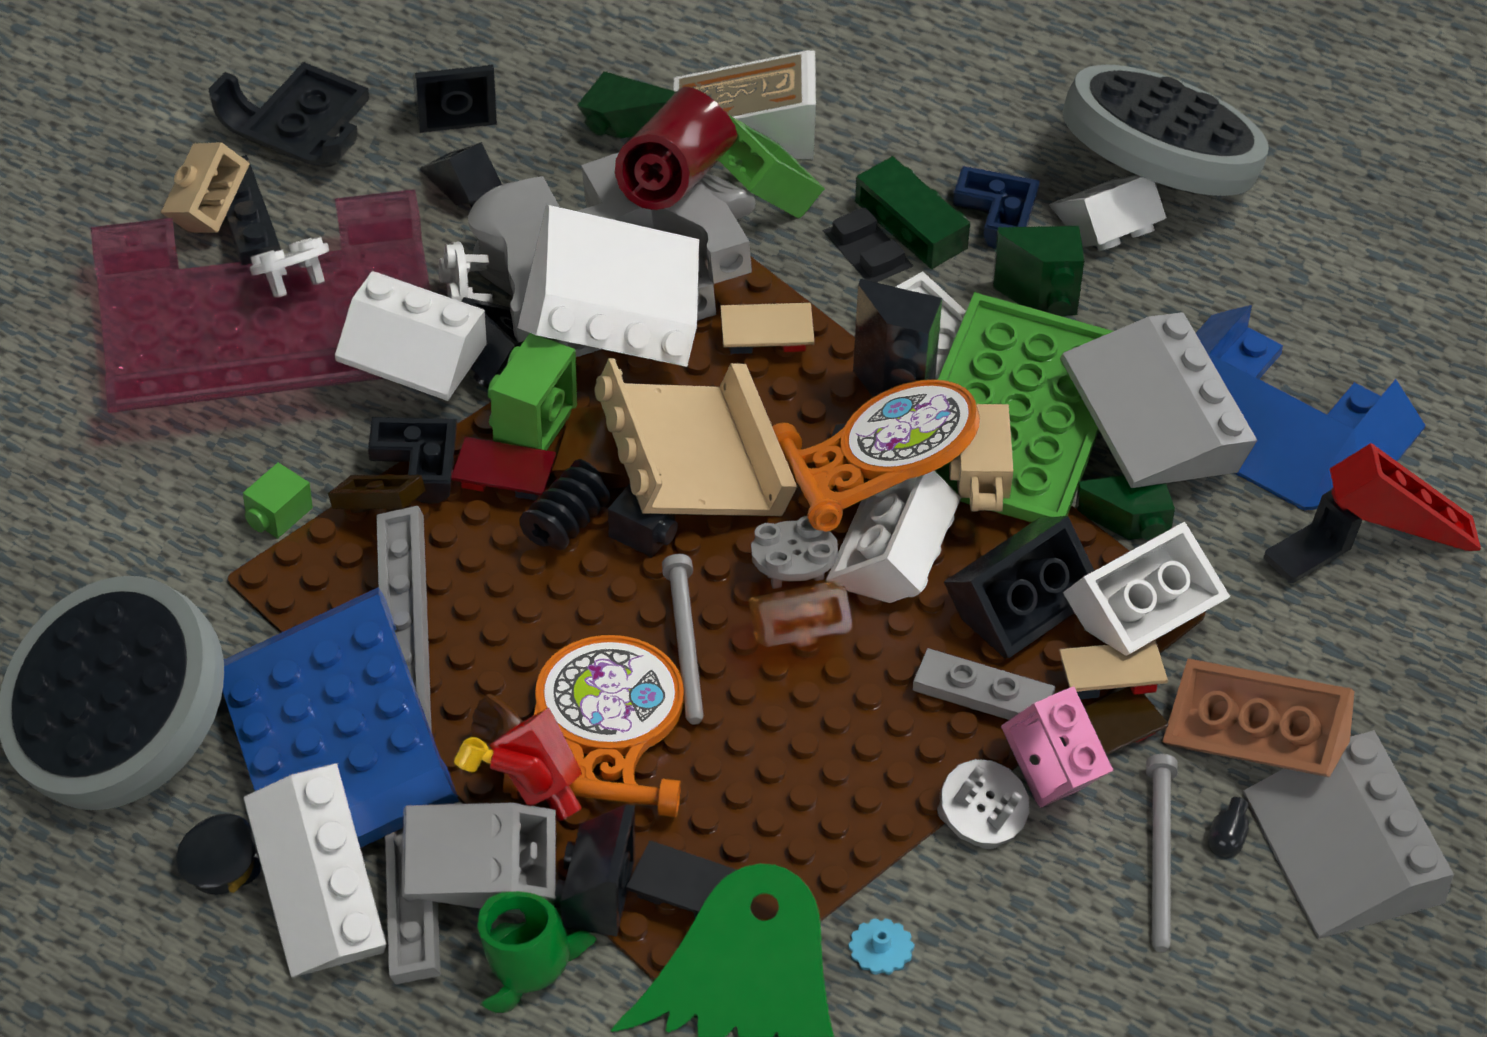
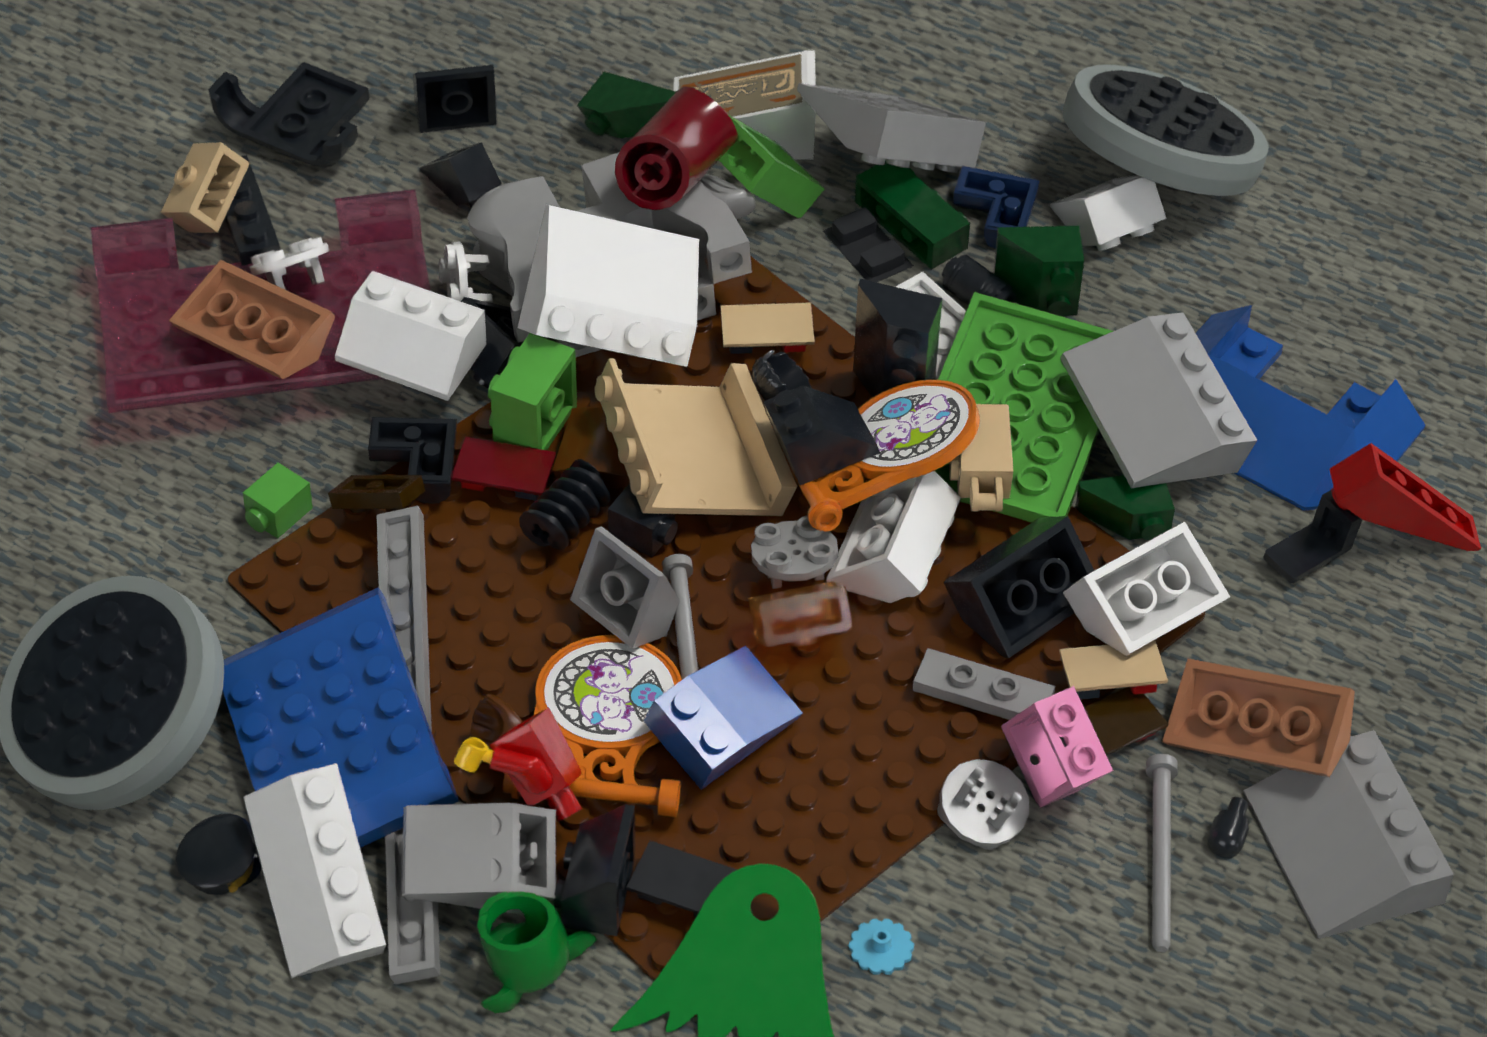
(255, 321): none -> nougat slope
(624, 591): none -> light grey slope
(720, 715): none -> slope
(776, 374): none -> black hair
(818, 432): none -> black slope
(897, 128): none -> light grey slope
(966, 276): none -> black head

